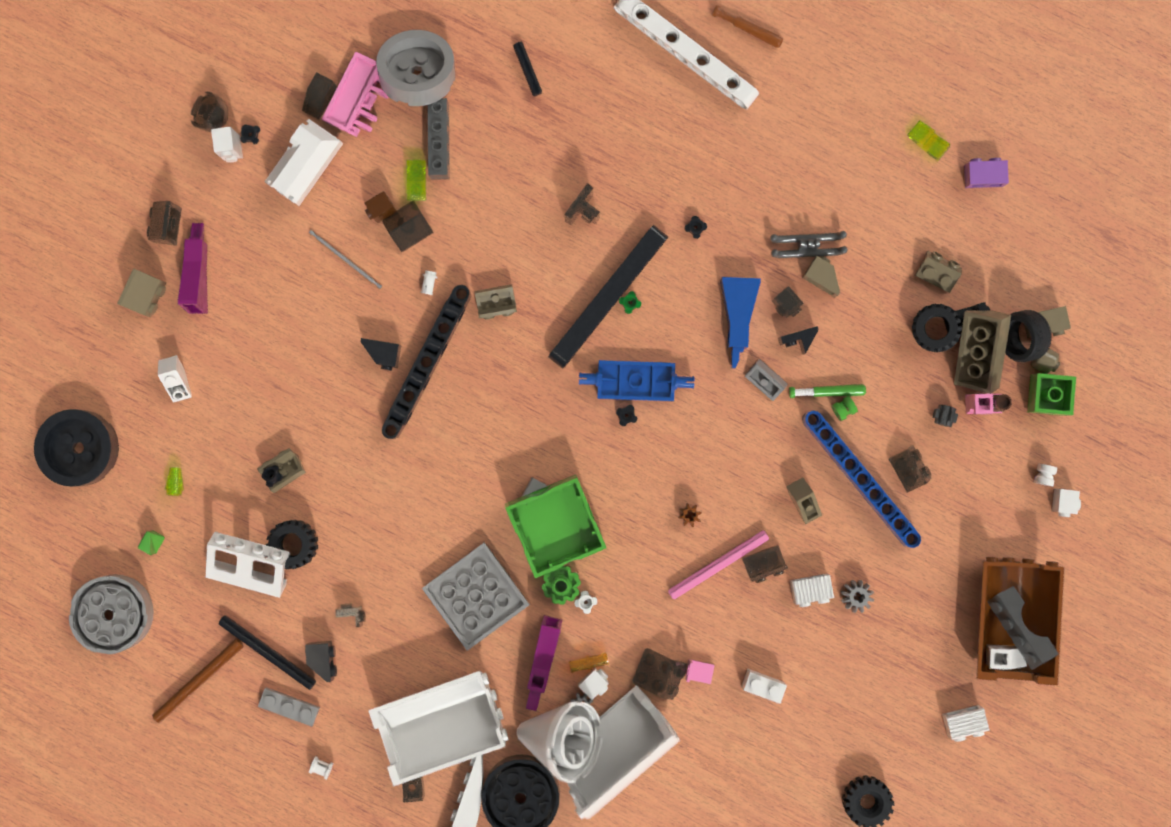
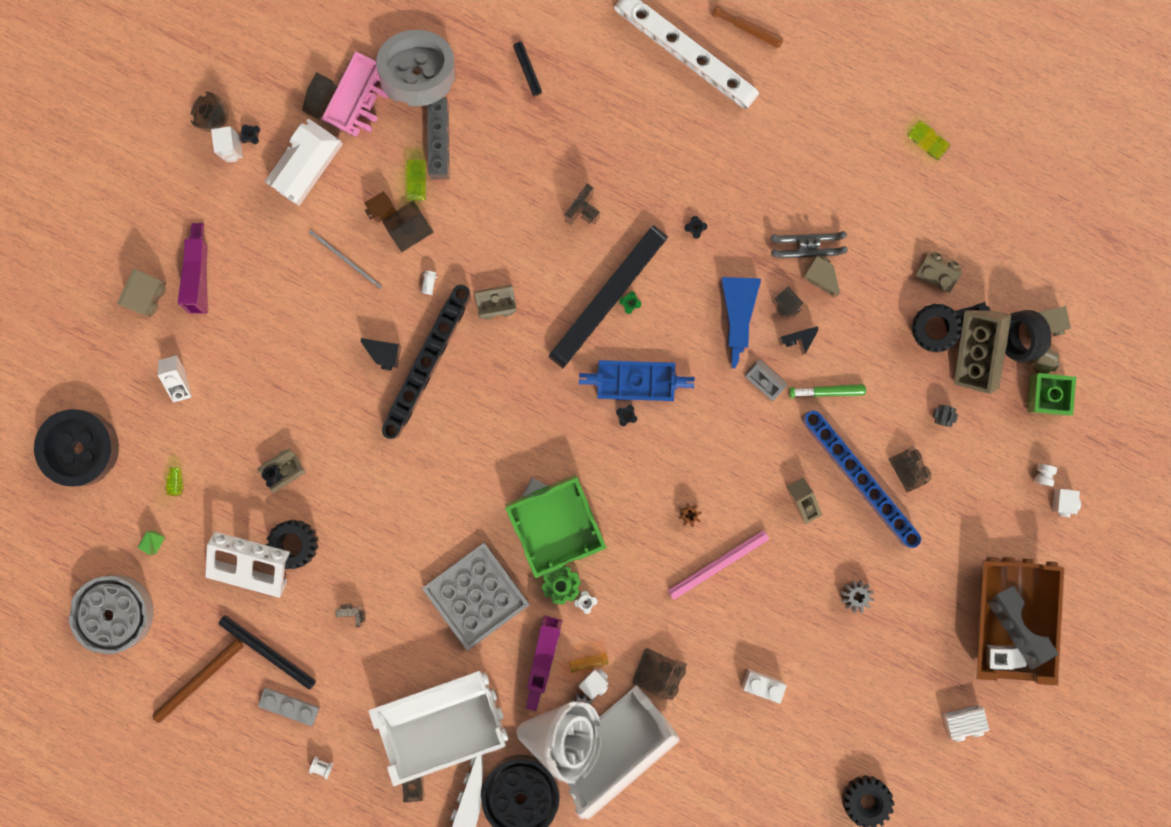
(164, 223): clear smoke slope -> none
(320, 659): black slope -> none
(699, 671): bright pink bracket -> none
(764, 564): clear smoke bracket -> none
(812, 589): white brick -> none
(844, 408): bright green wheel -> none
(986, 173): medium lavender brick -> none
(987, 403): bright pink hips -> none

